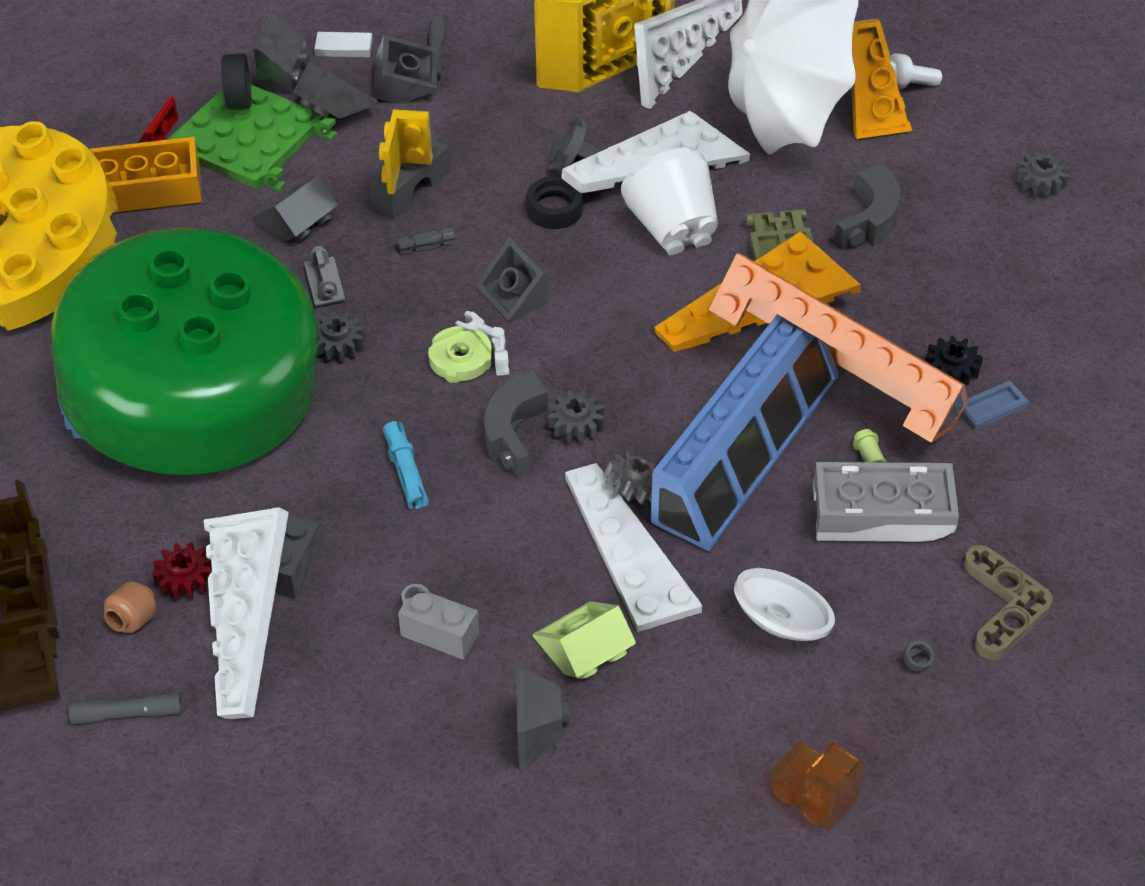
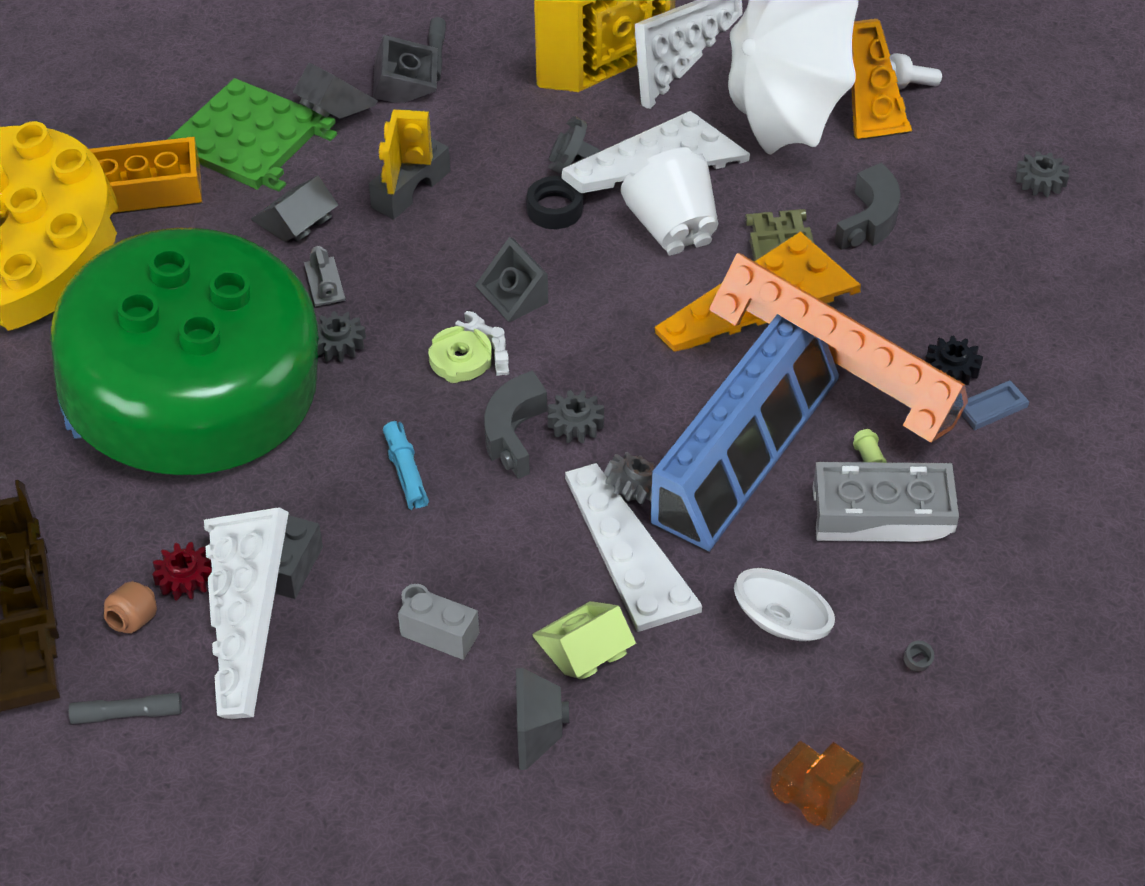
(161, 123): red slope -> none
(236, 81): black tyre -> none
(280, 56): flat silver slope -> none
(343, 44): white tile -> none
(426, 240): dark grey axle -> none
(1017, 598): dark tan beam -> none

